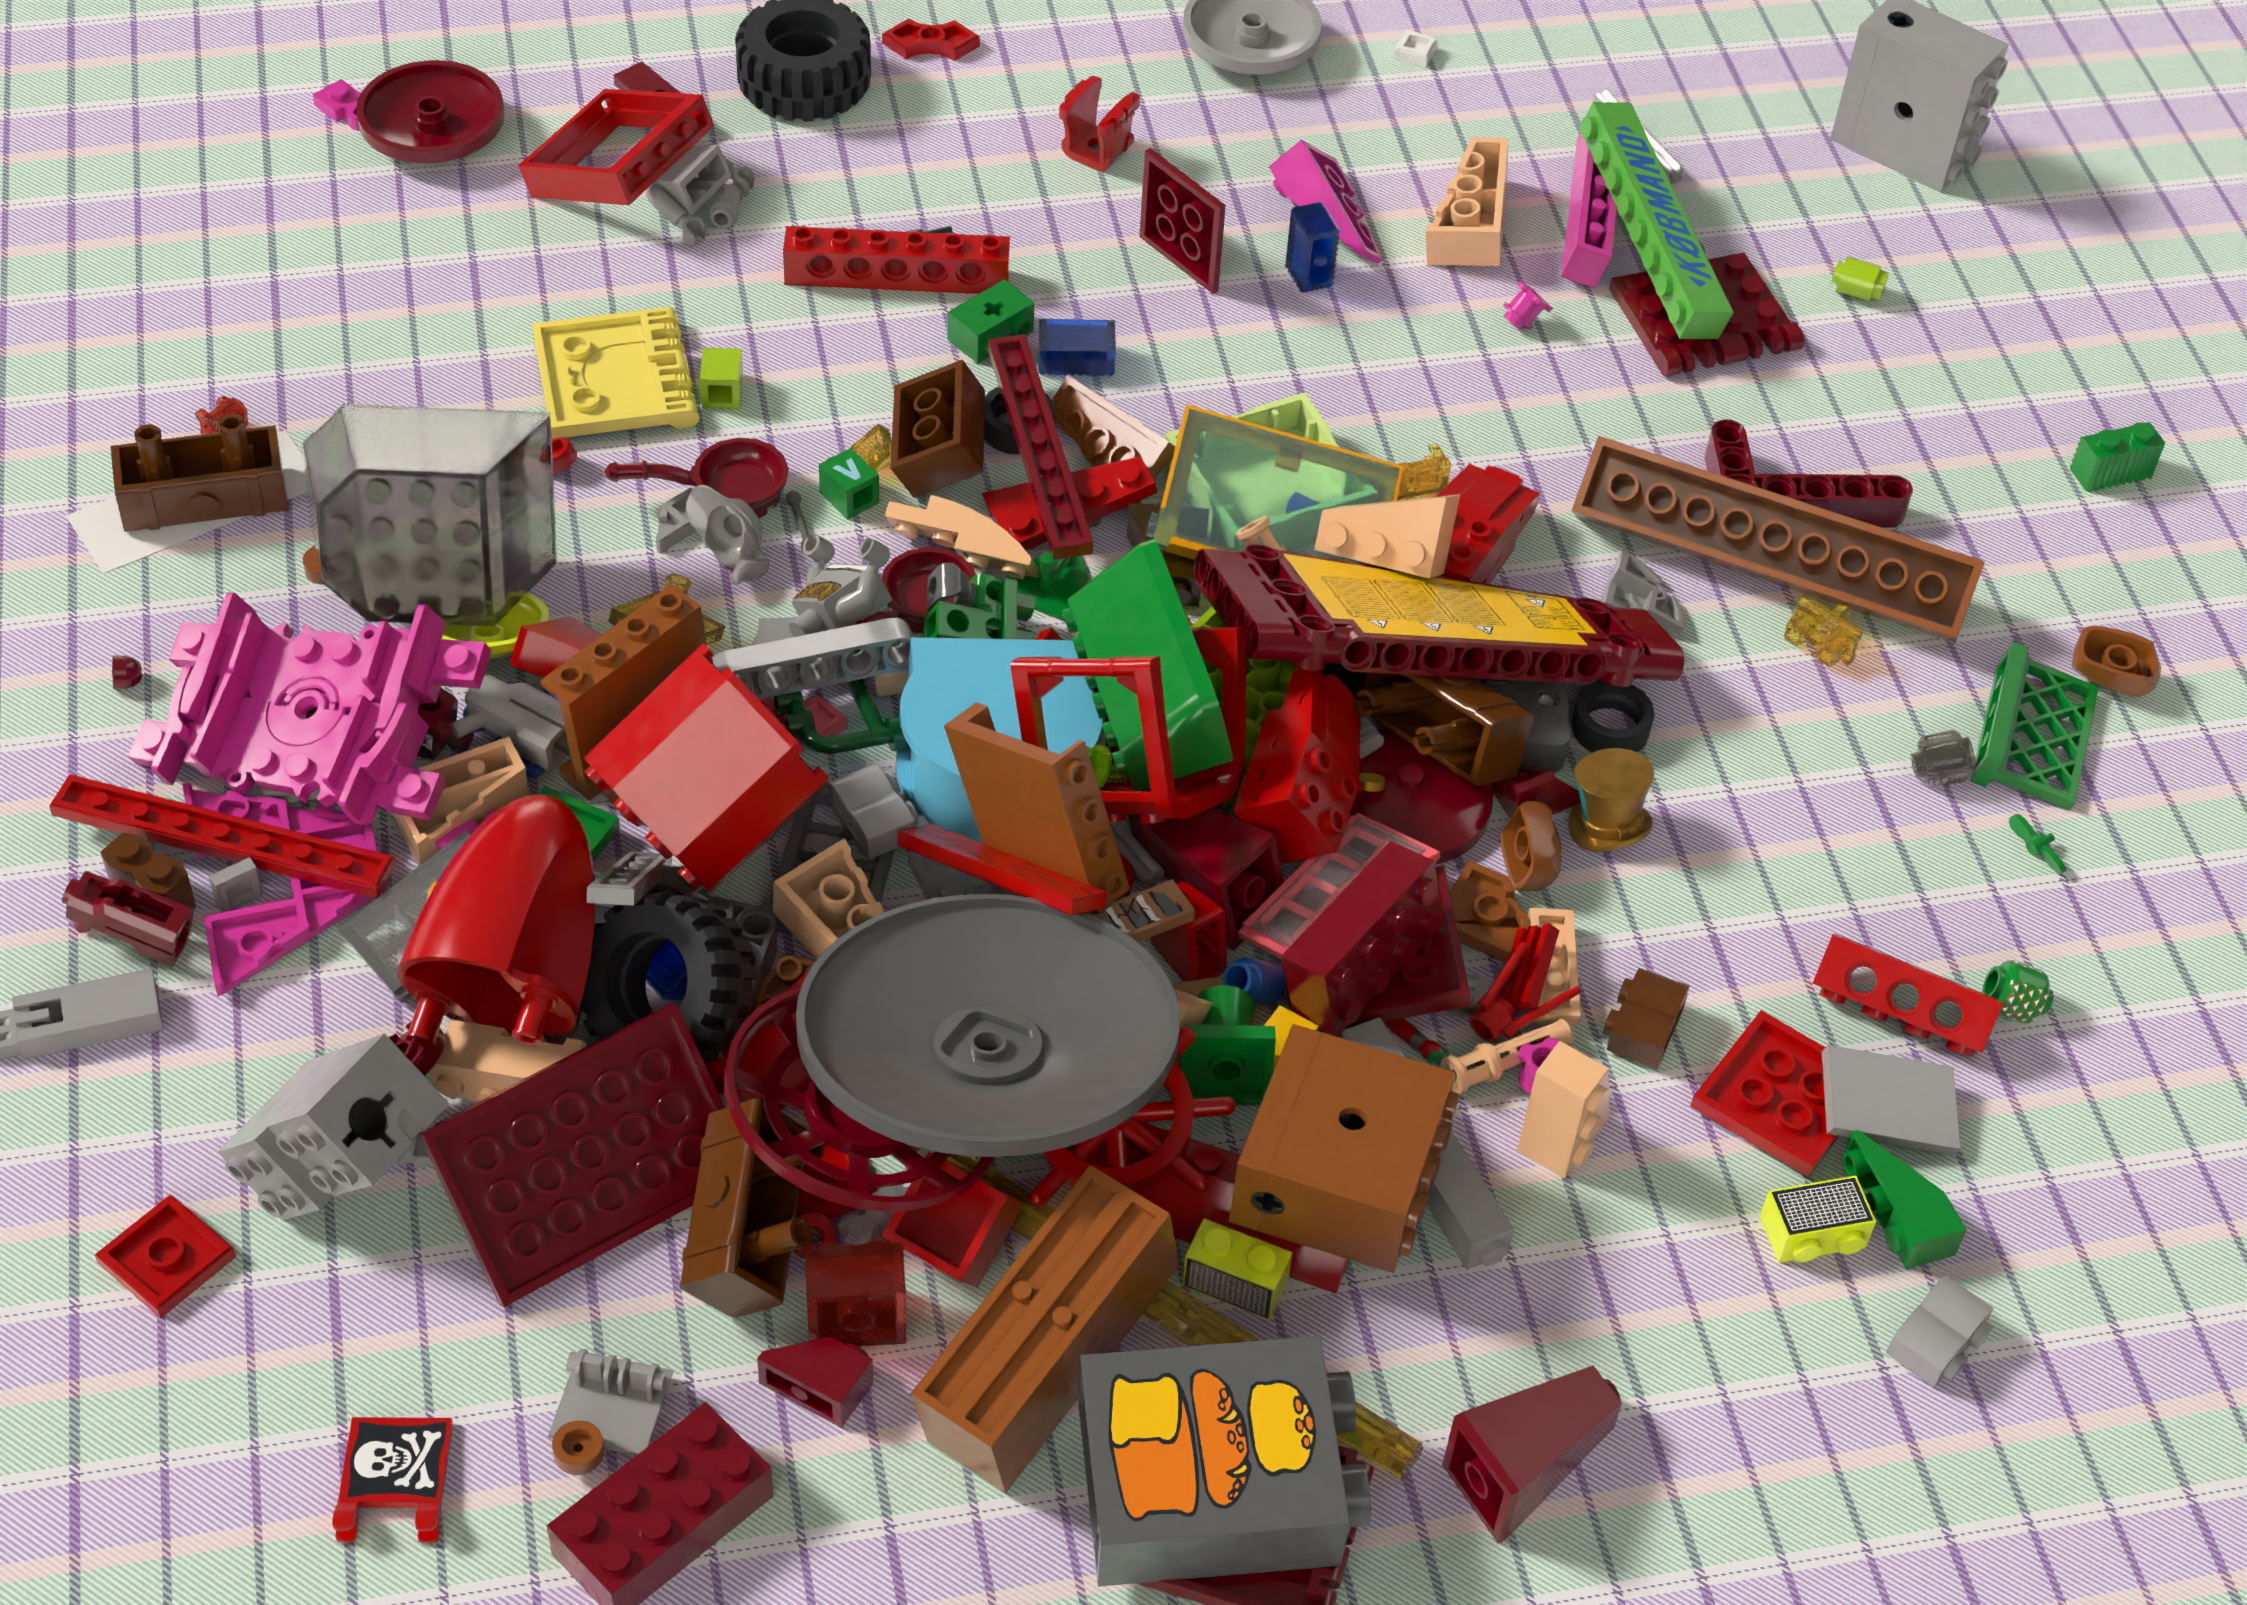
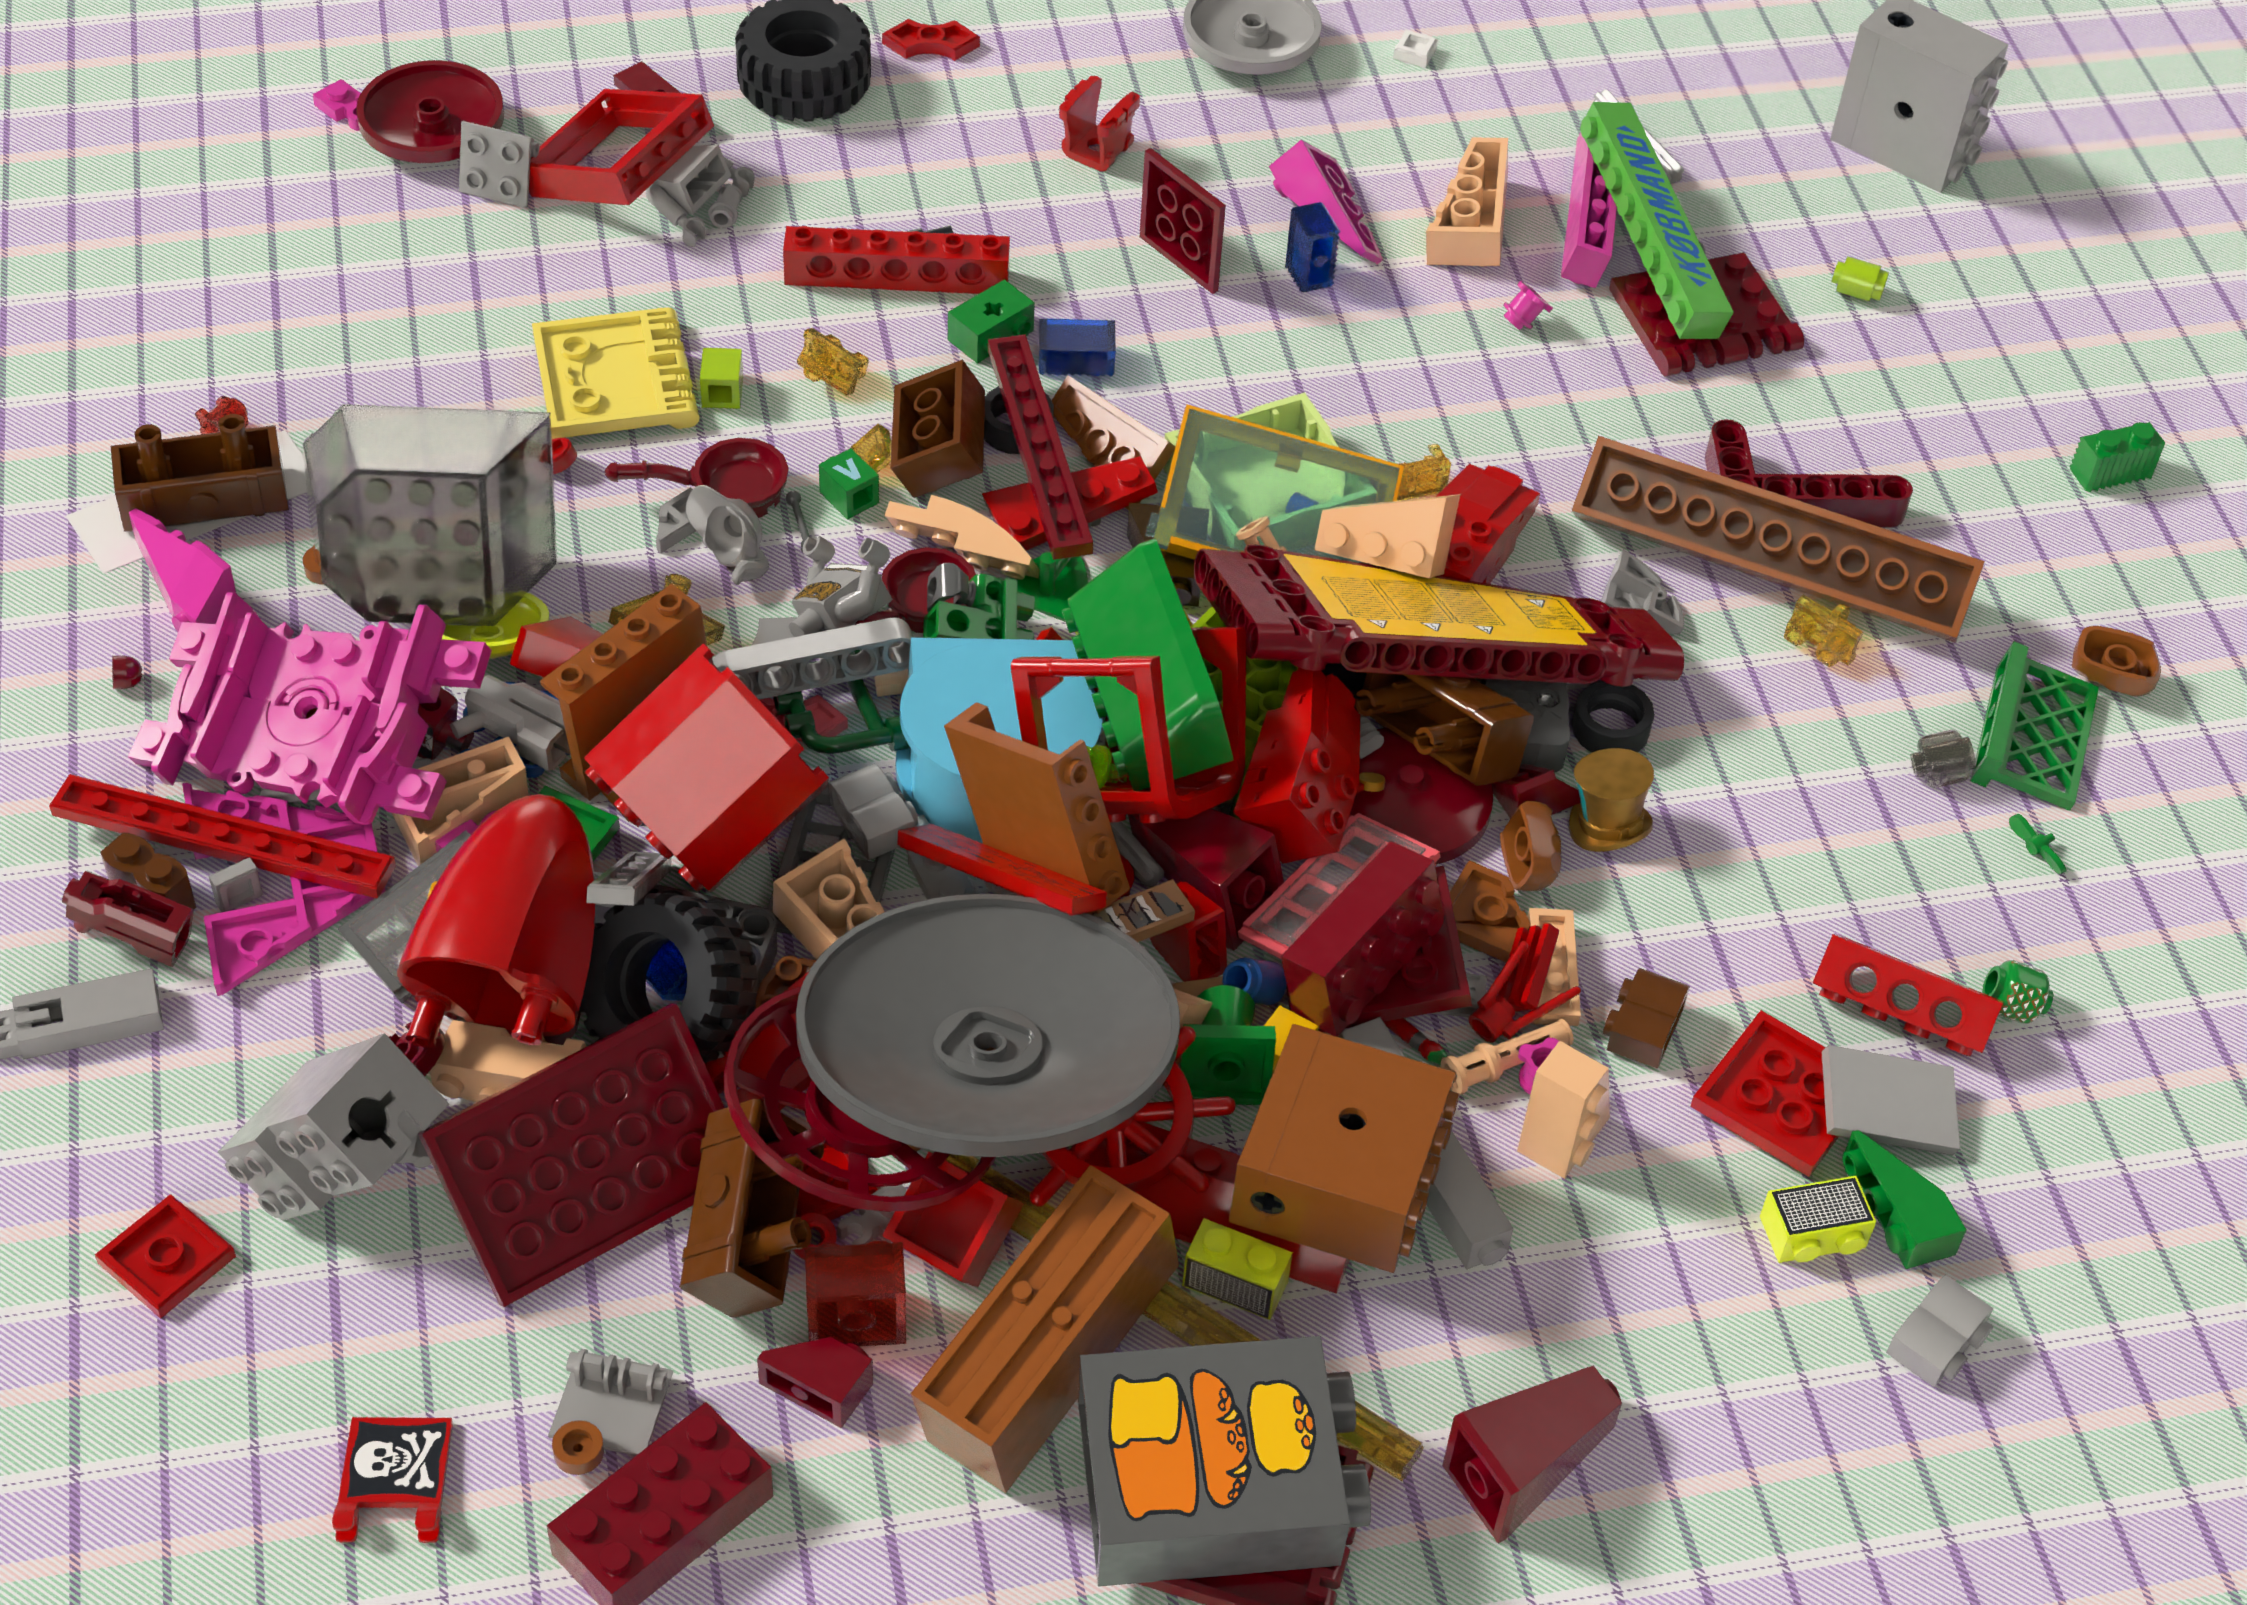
(187, 574): none -> dark pink wedge
(495, 163): none -> light grey hinge
(828, 361): none -> clear yellow hips

